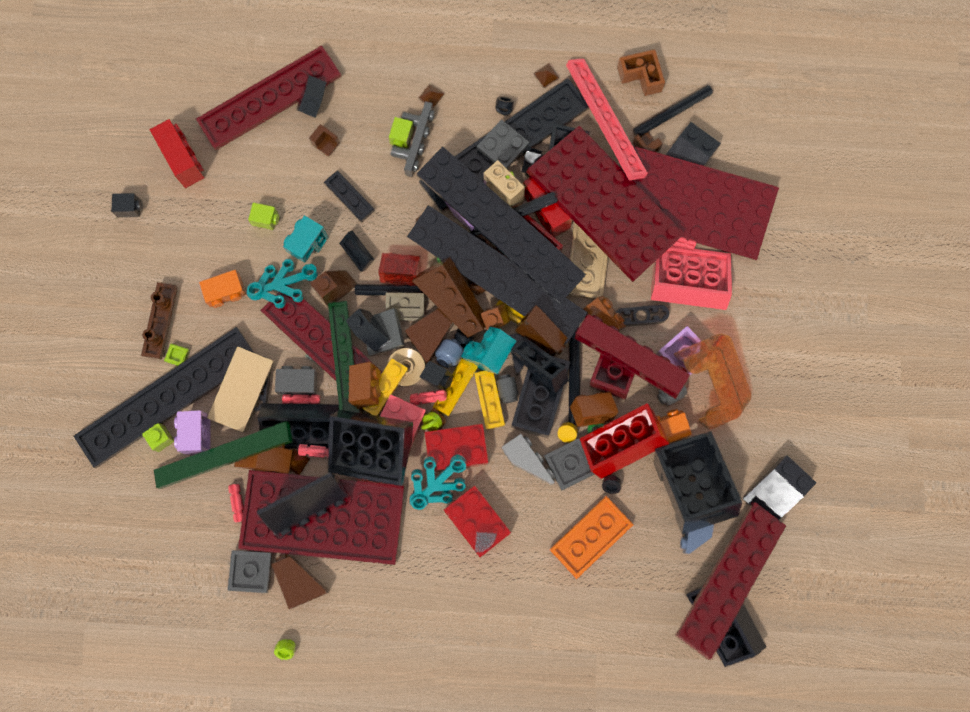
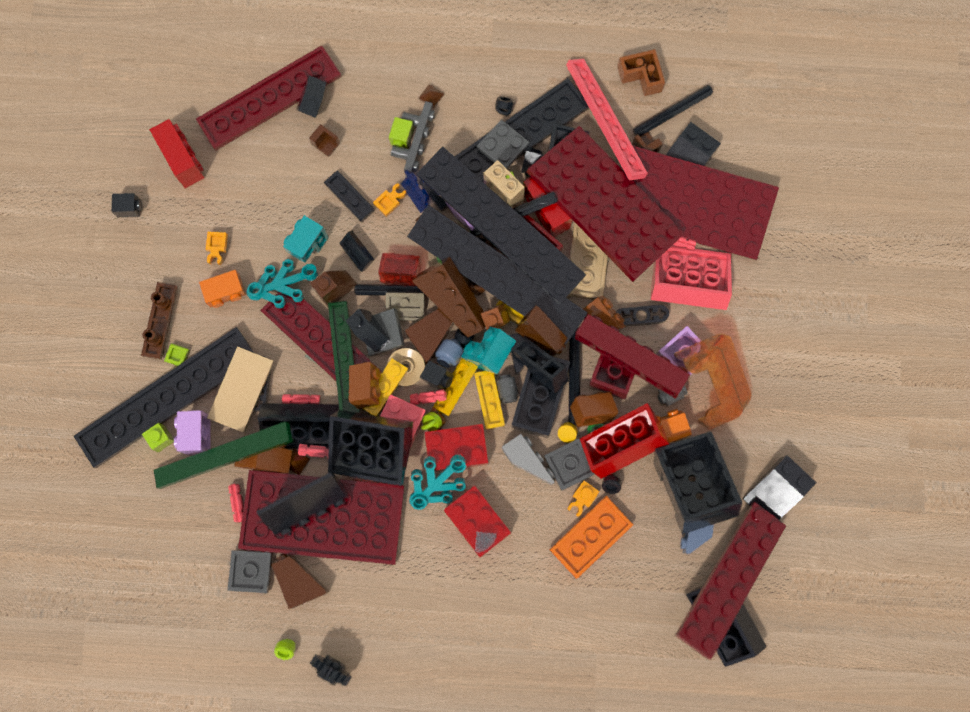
(216, 243): none -> light orange plate
(263, 216): lime brick -> none
(296, 381): dark grey brick -> none
(330, 670): none -> black gear
(388, 202): none -> light orange plate
(419, 197): none -> clear blue piece
(546, 75): reddish brown slope -> none
(584, 496): none -> light orange plate

